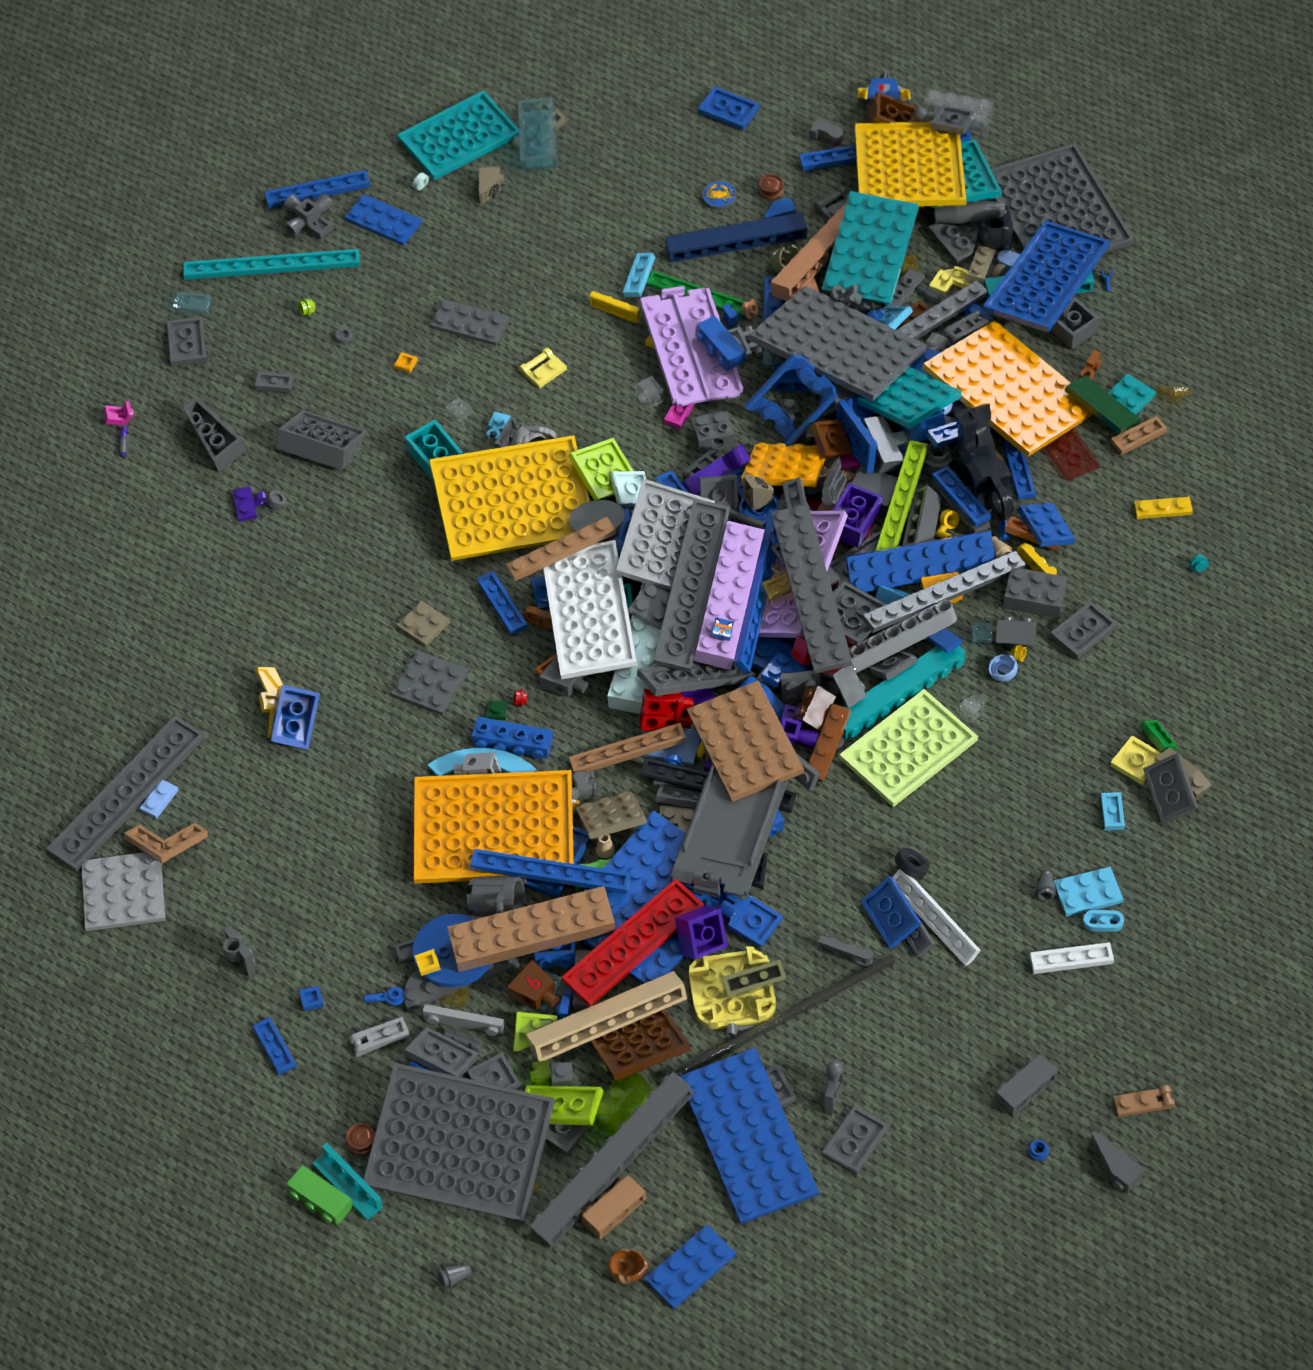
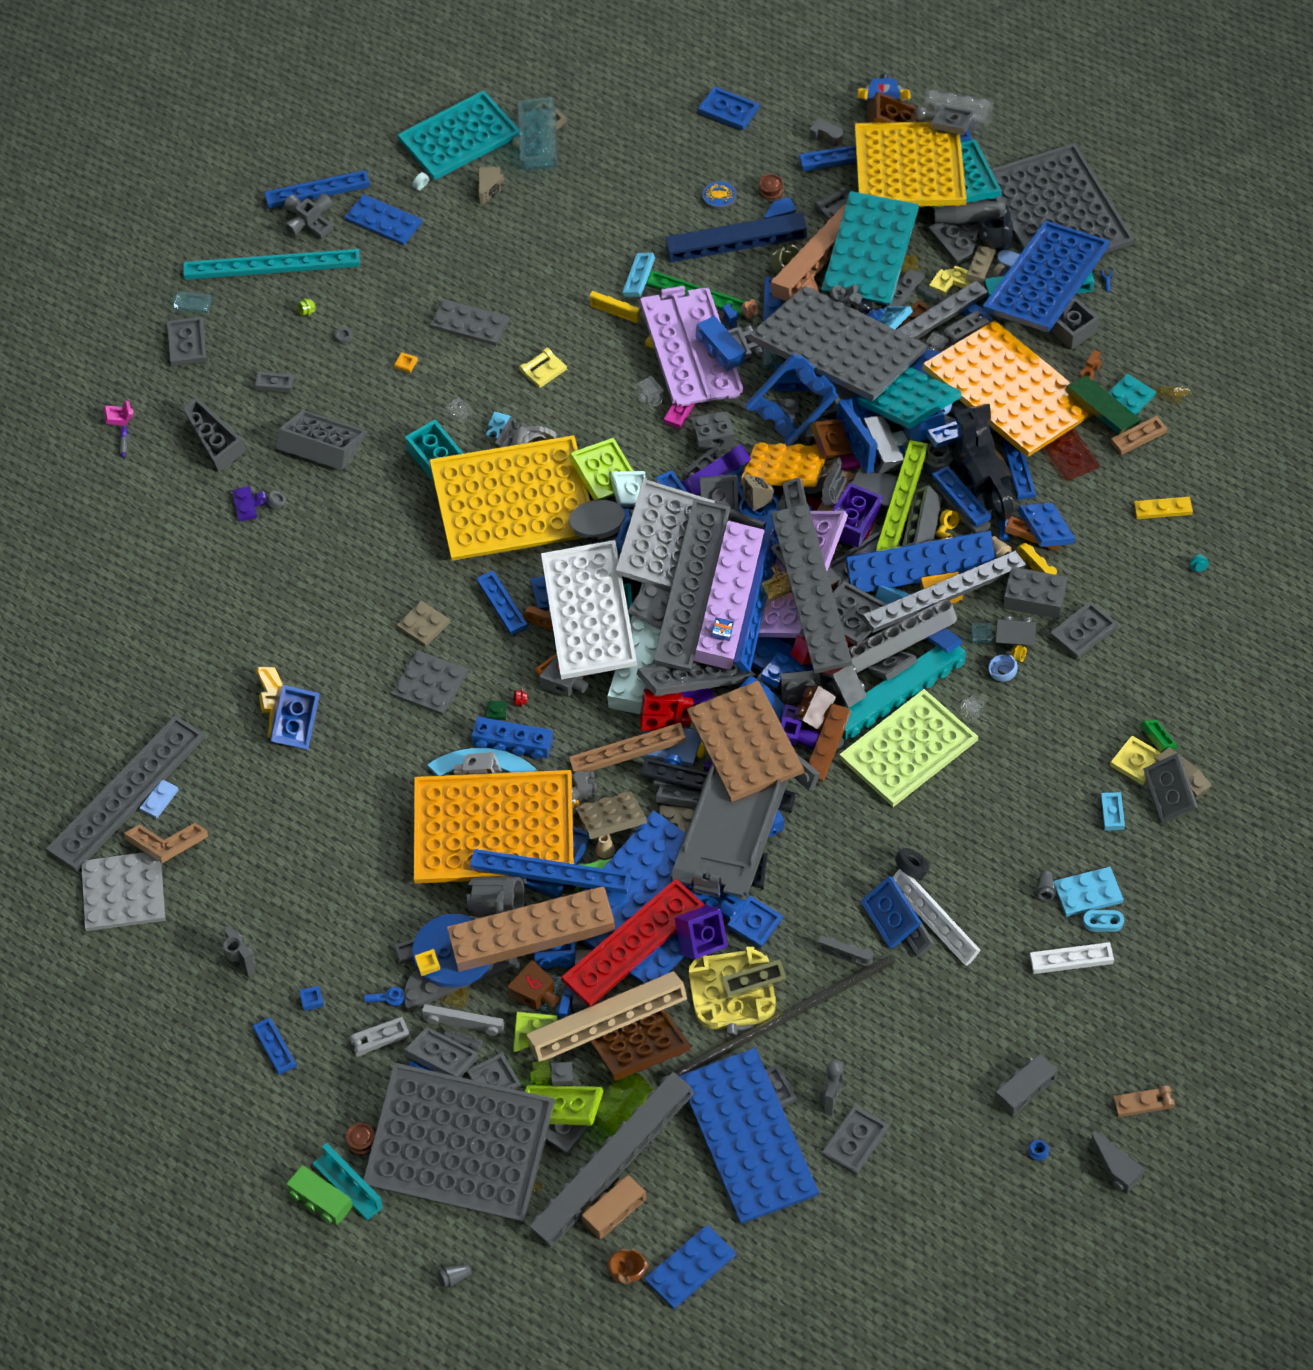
(561, 549): medium nougat plate -> none

